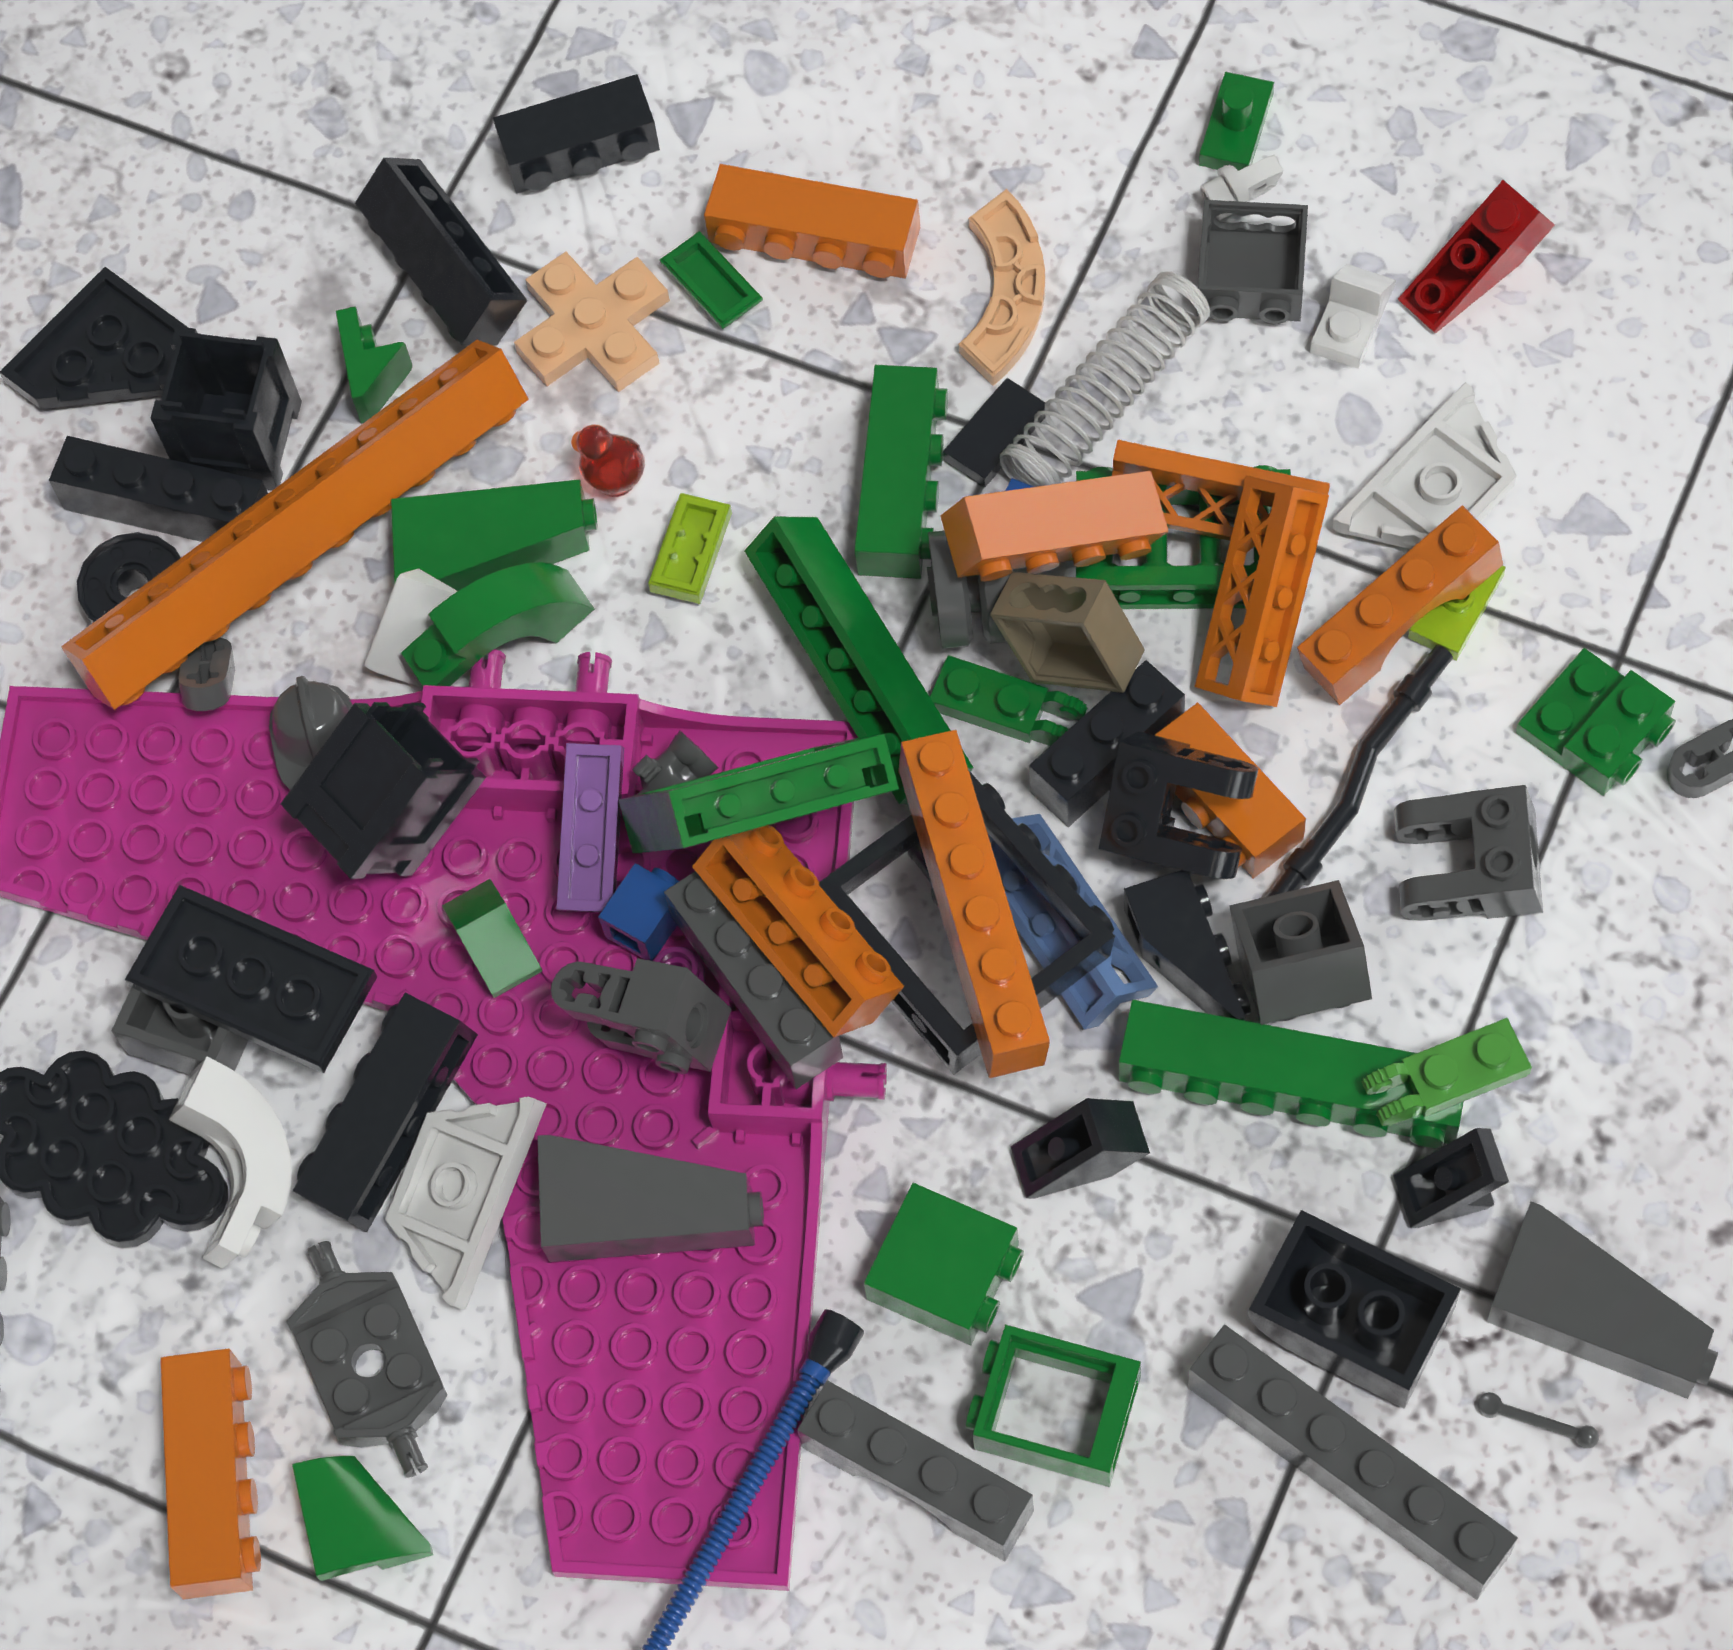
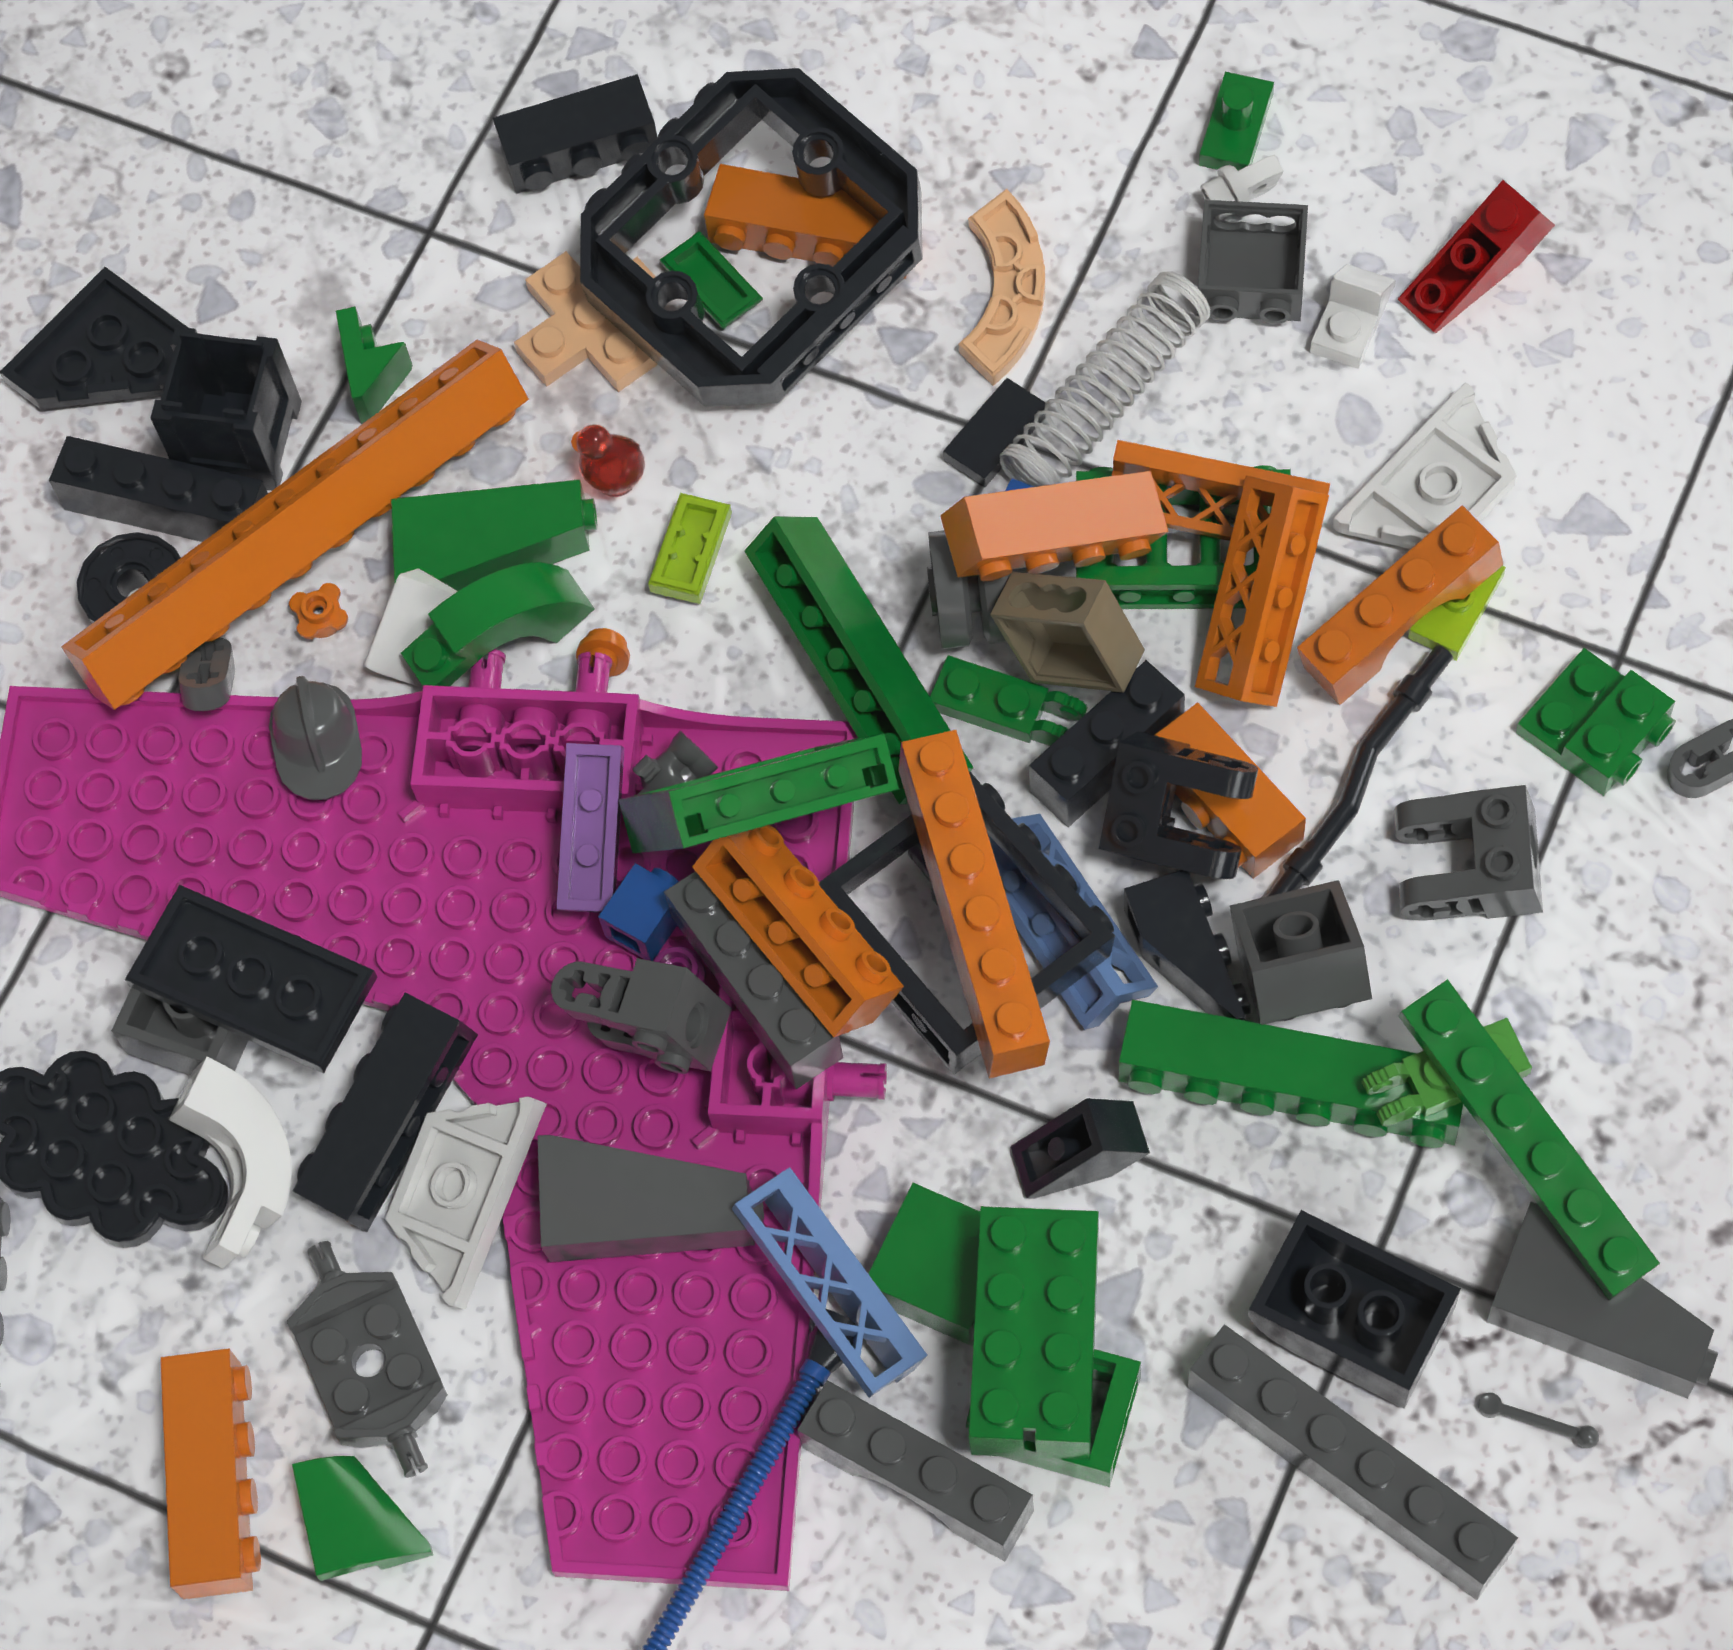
(322, 624): none -> orange plate
(383, 789): black container -> none
(440, 251): black brick -> none
(492, 938): slope -> none
(609, 643): none -> orange plate
(699, 139): none -> black panel
(839, 1274): none -> medium blue fence
(899, 471): green brick -> none
(1034, 1332): none -> green piece
(1452, 1180): black slope -> none
(1528, 1139): none -> green plate

